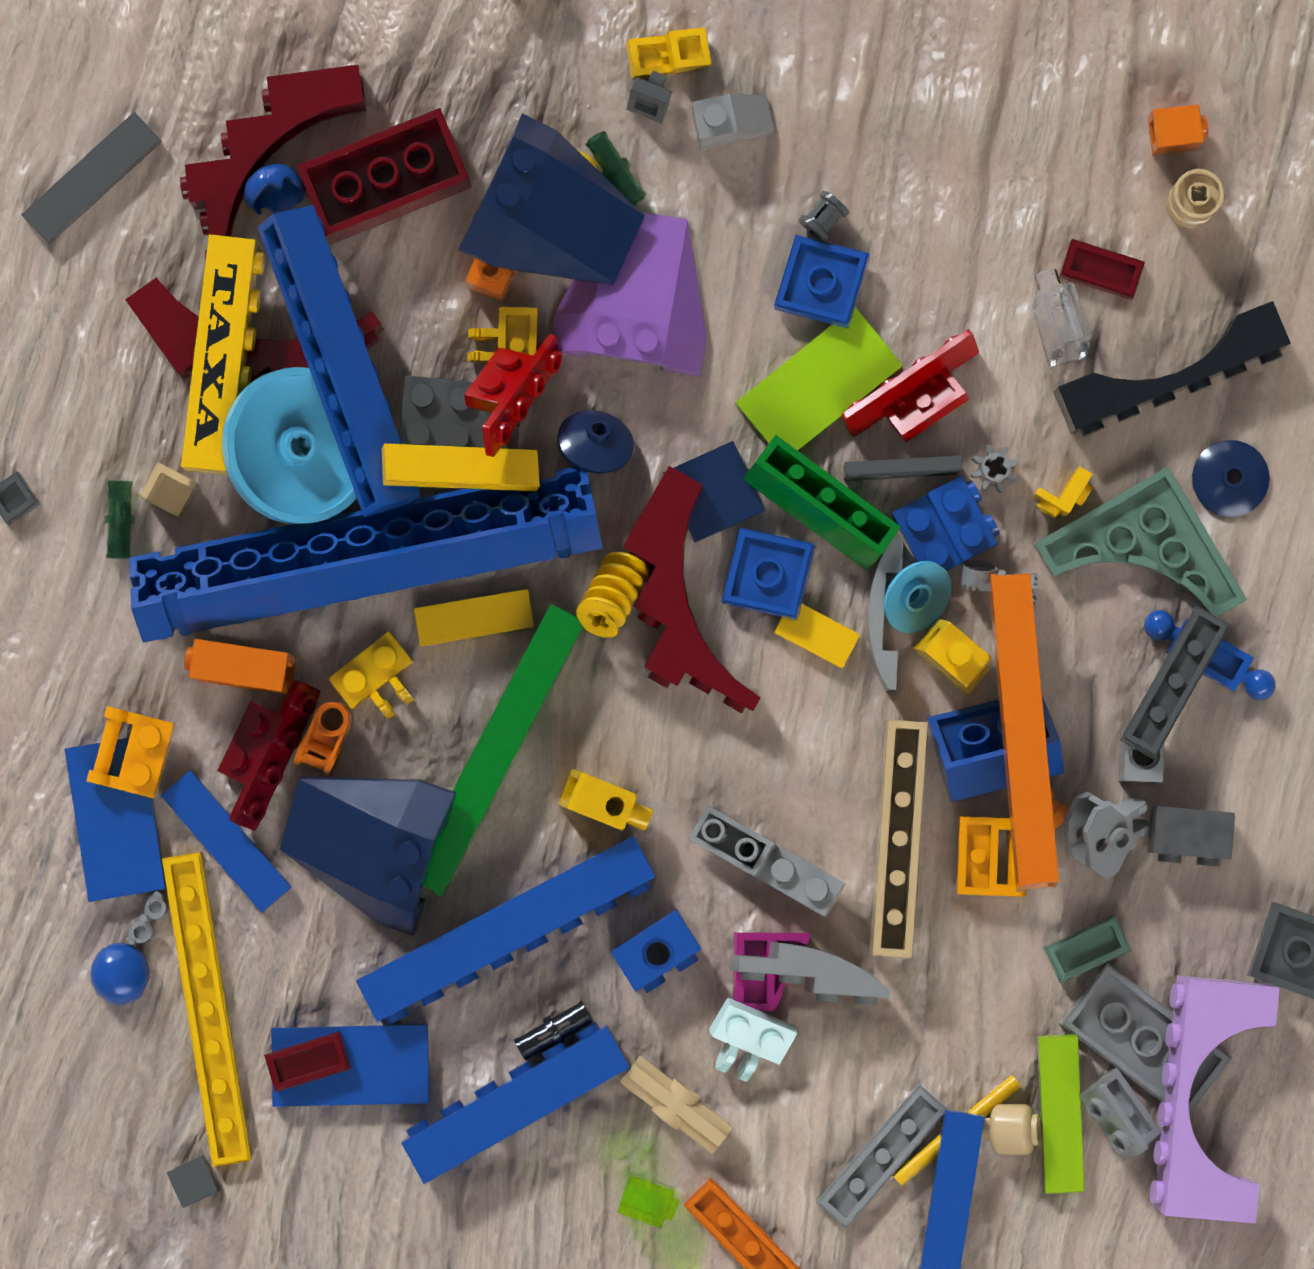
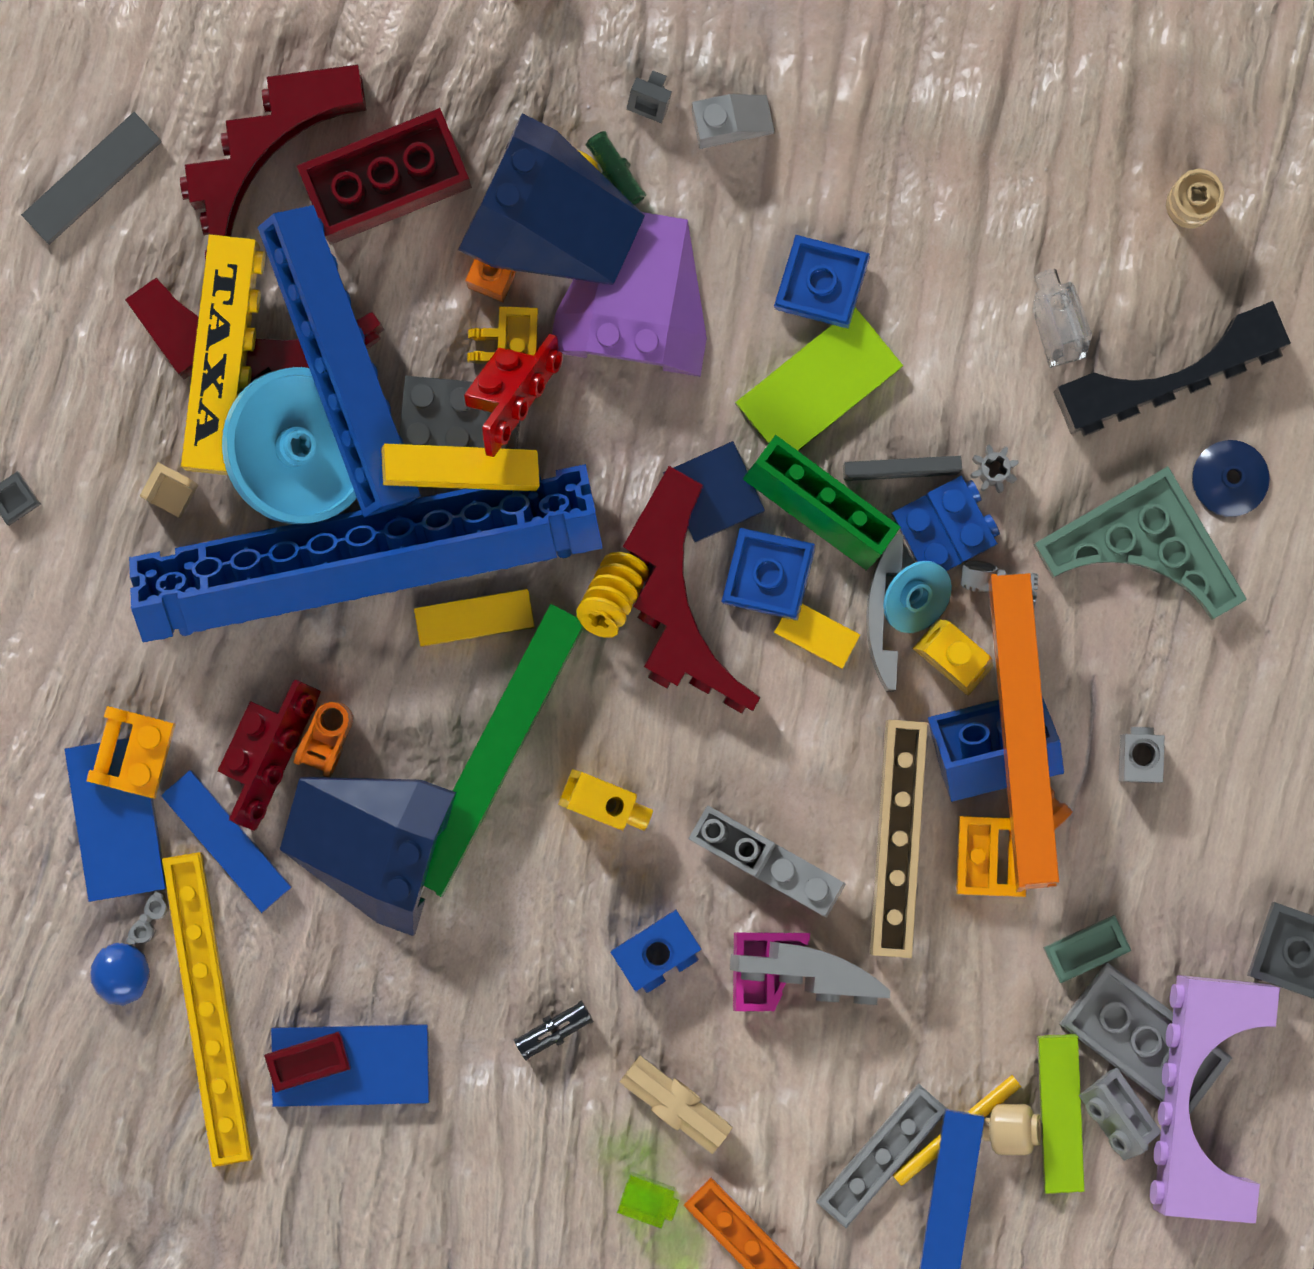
(119, 519): clear green pin -> none
(193, 1181): dark grey tile -> none
(240, 666): orange window -> none
(274, 188): blue hair -> none
(371, 671): yellow hinge -> none
(505, 929): blue brick -> none
(515, 1103): blue brick -> none
(595, 442): dark blue dish -> none
(669, 53): yellow slope -> none
(750, 1031): light aqua hinge -> none
(823, 216): dark grey bush -> none
(918, 394): red bracket -> none
(1074, 492): yellow bracket -> none
(1101, 269): dark red tile -> none
(1106, 831): light grey hinge -> none
(1174, 682): dark grey tile -> none
(1177, 129): orange brick -> none
(1191, 833): flat silver brick -> none
(1228, 664): blue plate -> none

